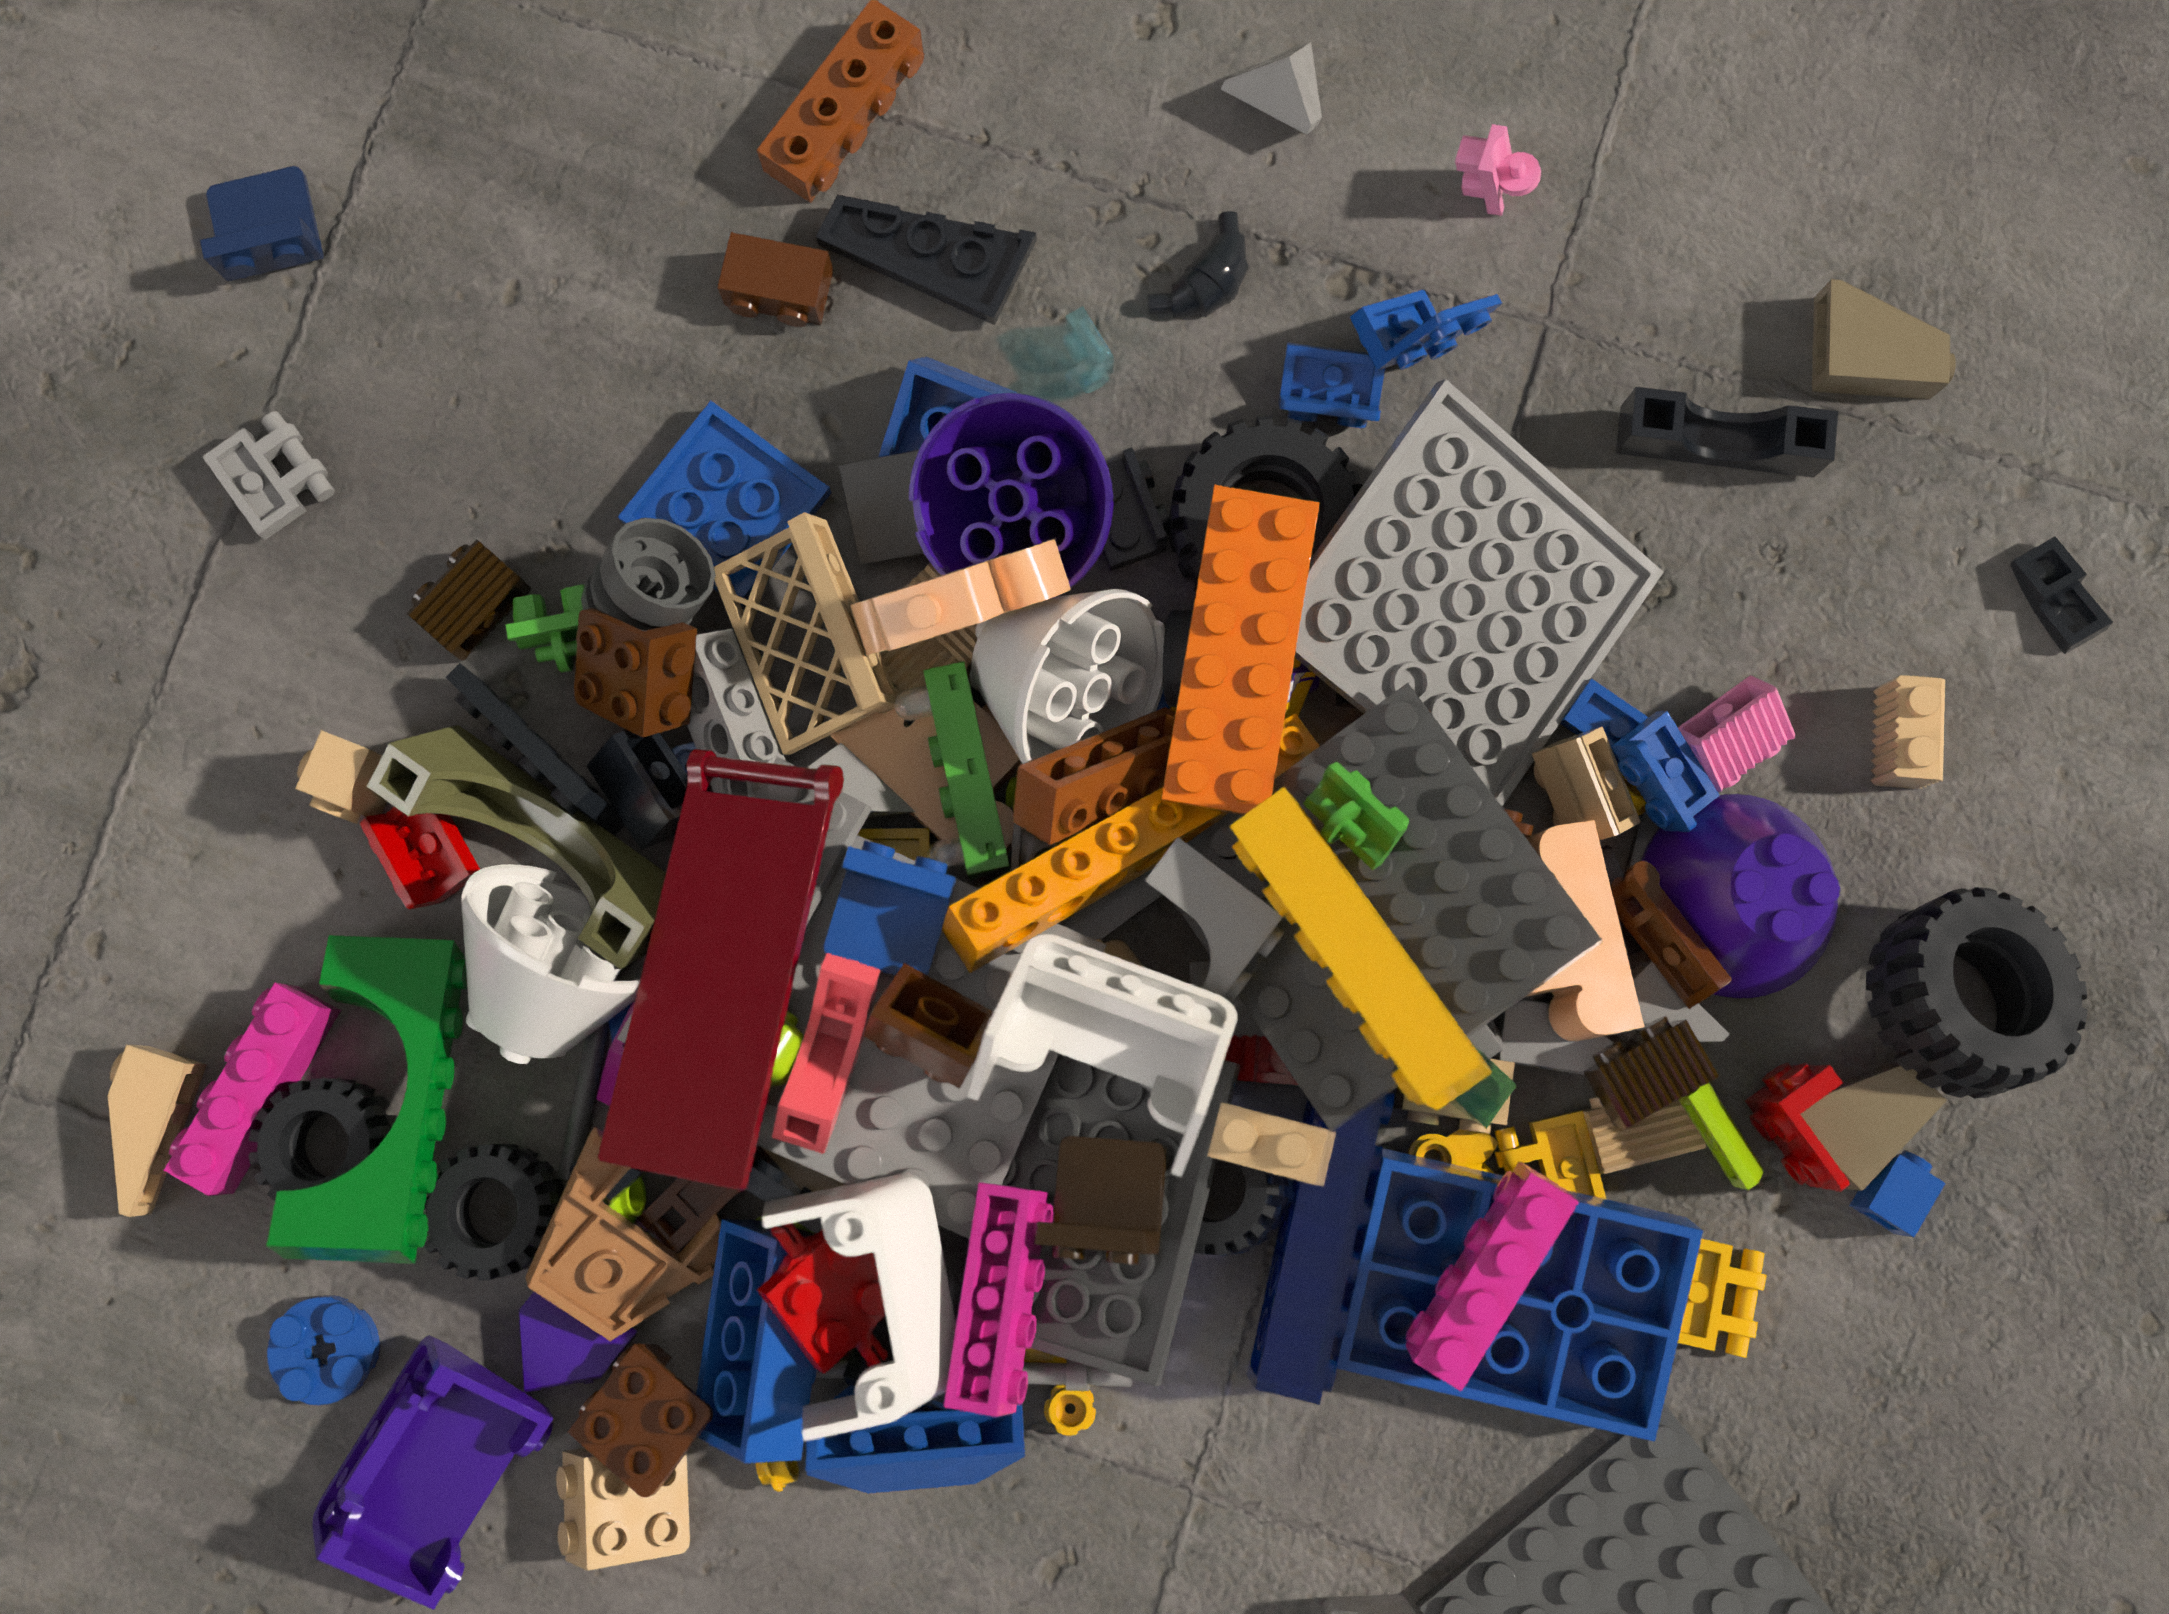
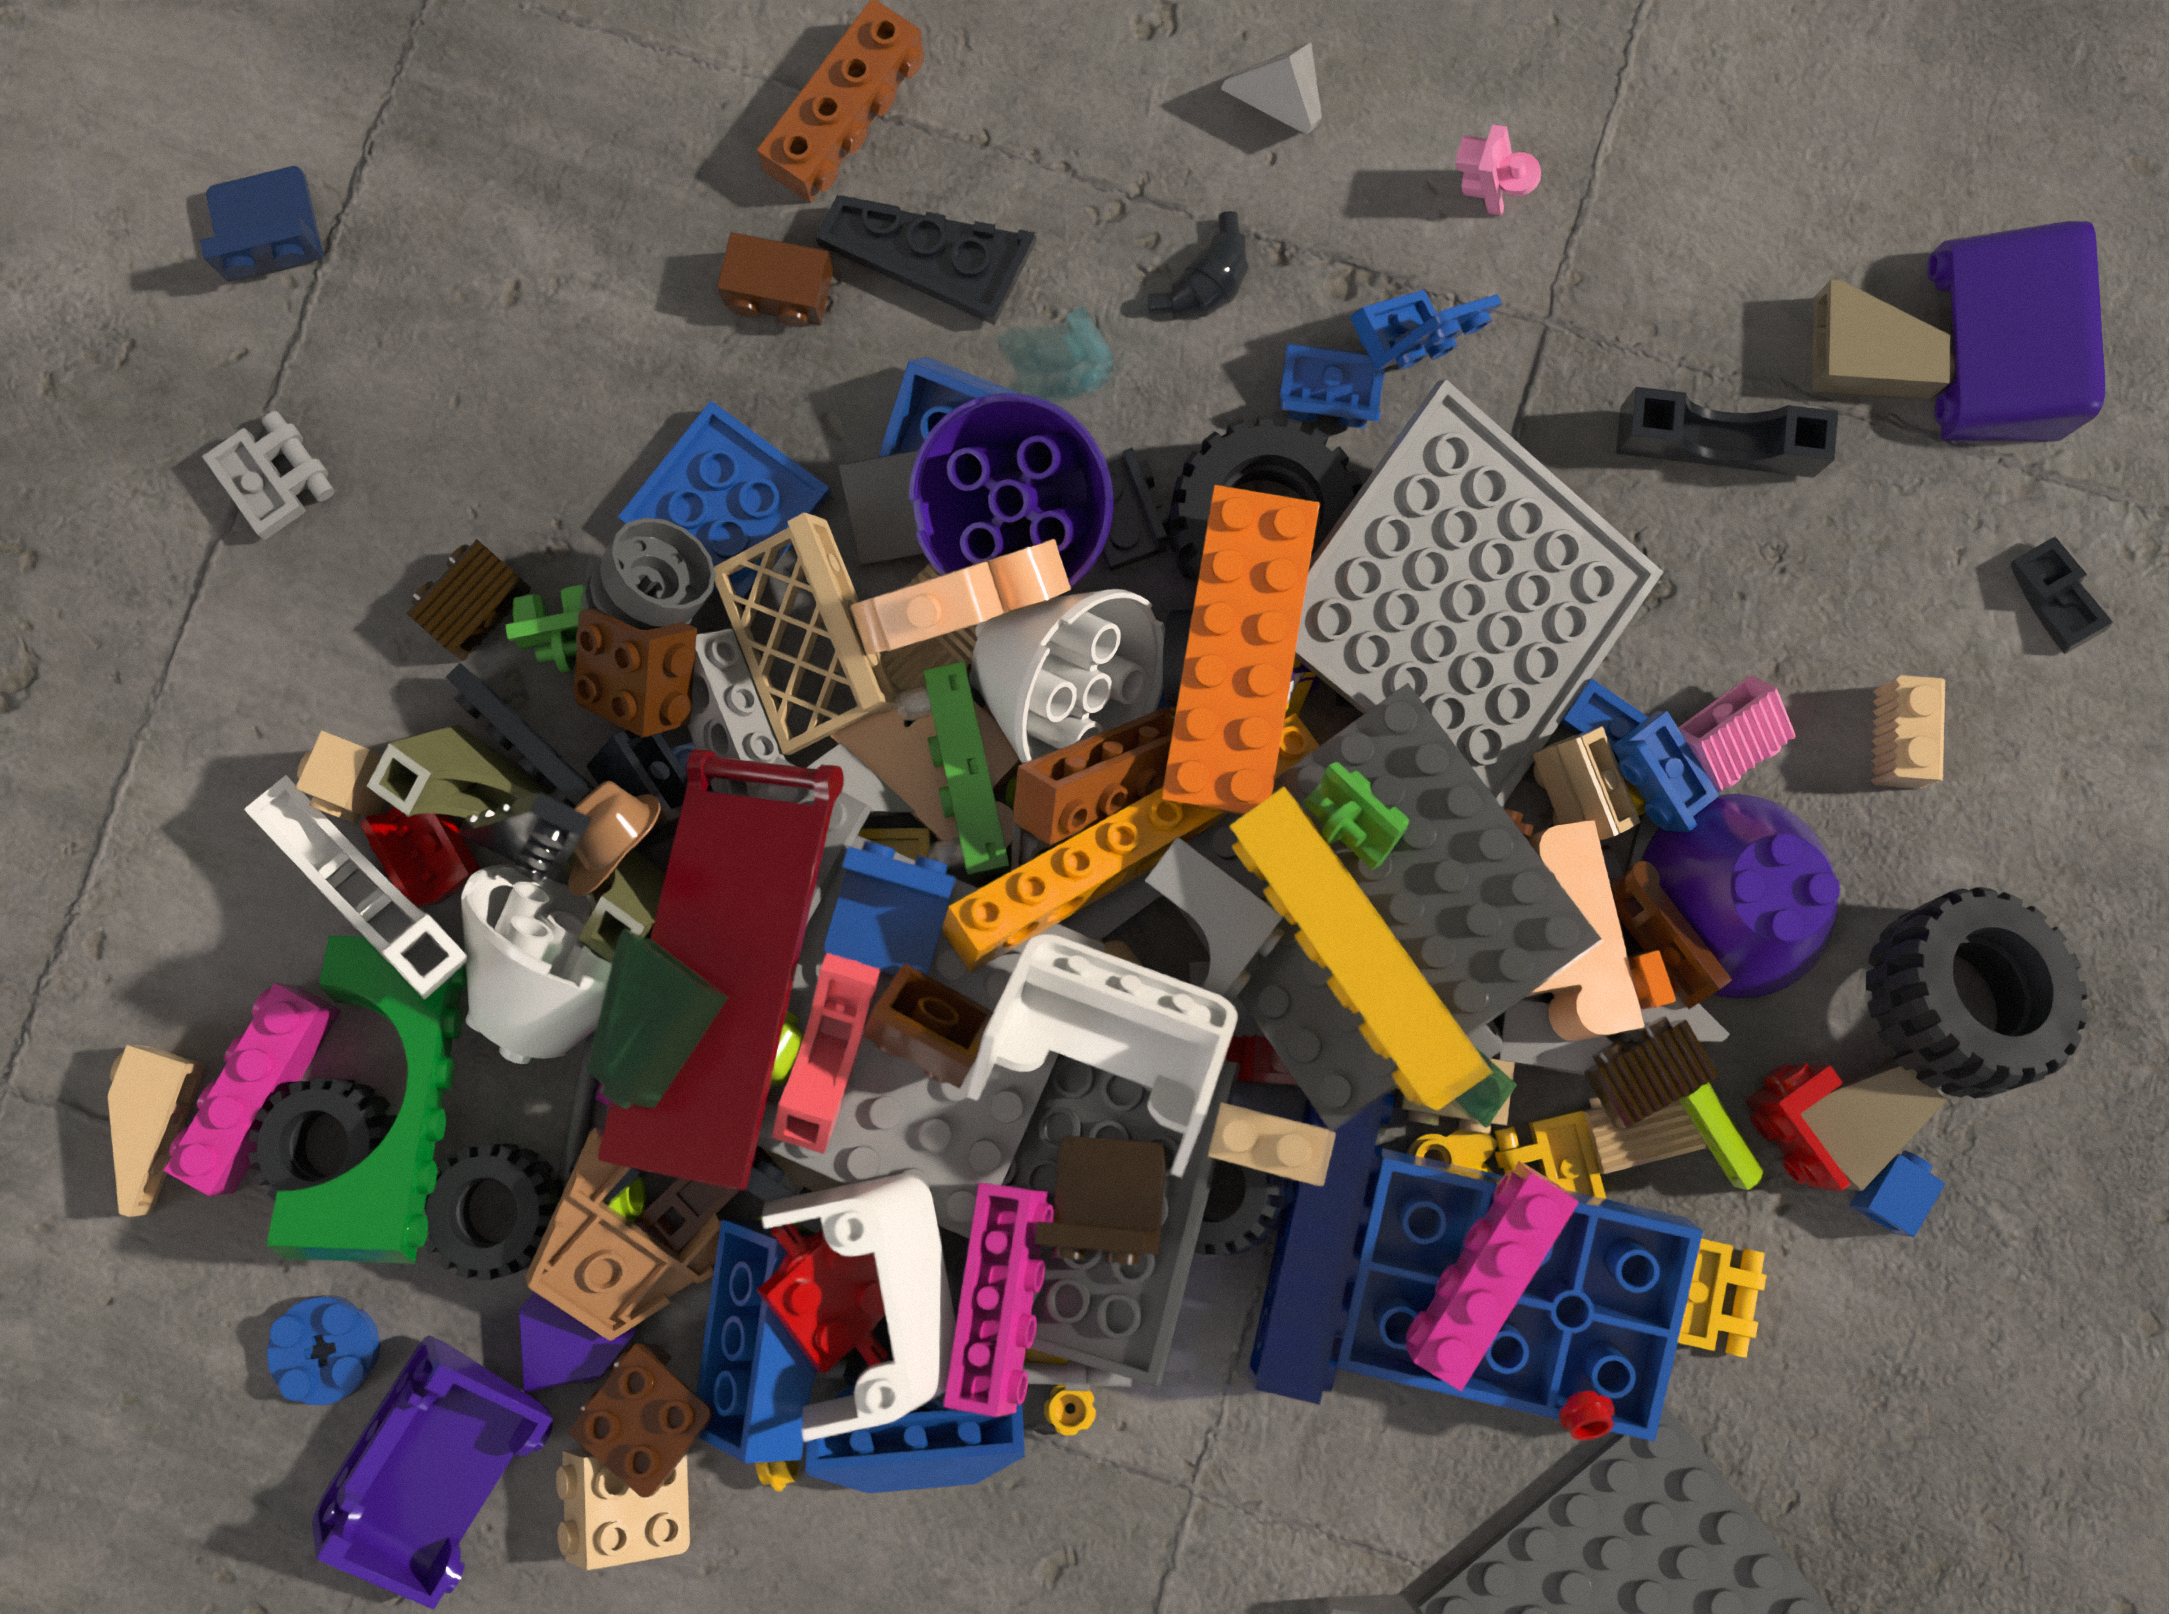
(357, 889): none -> white arch
(532, 833): none -> black wing
(615, 828): none -> medium nougat piece
(648, 1021): none -> clear green slope
(1587, 1415): none -> red plate
(1651, 980): none -> orange plate
(2022, 333): none -> dark purple windscreen

